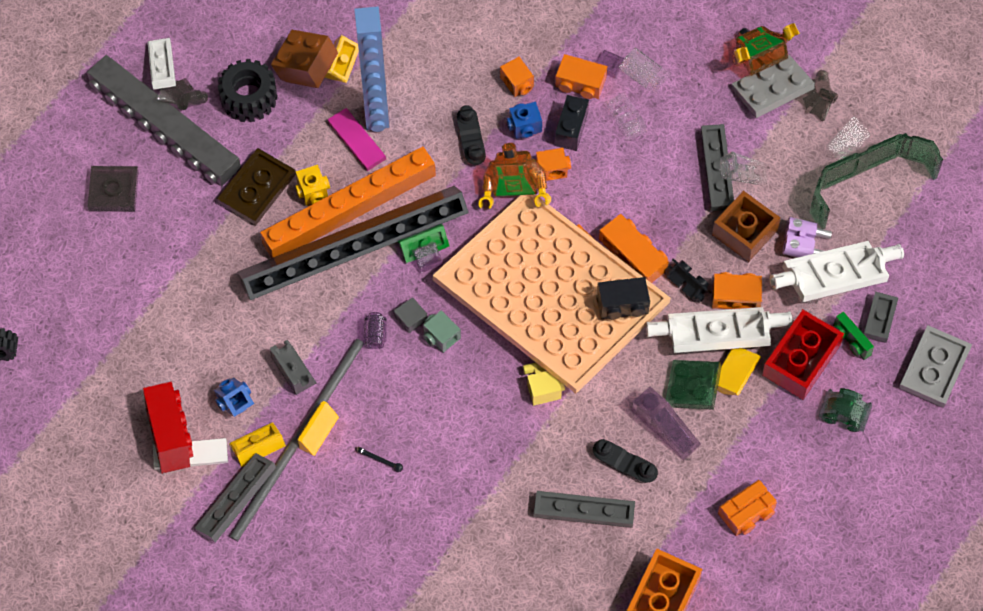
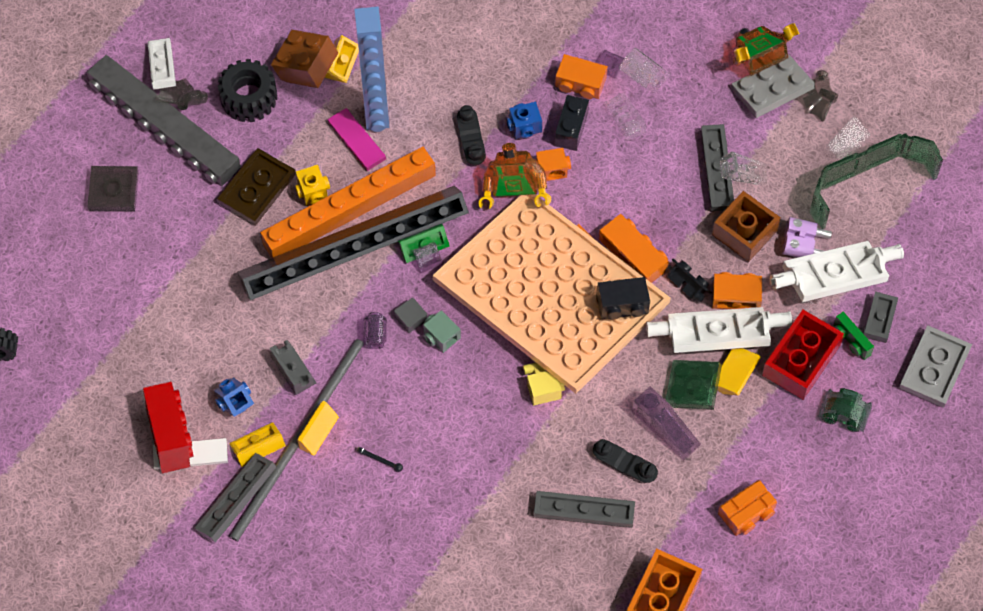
(517, 77): orange brick -> none

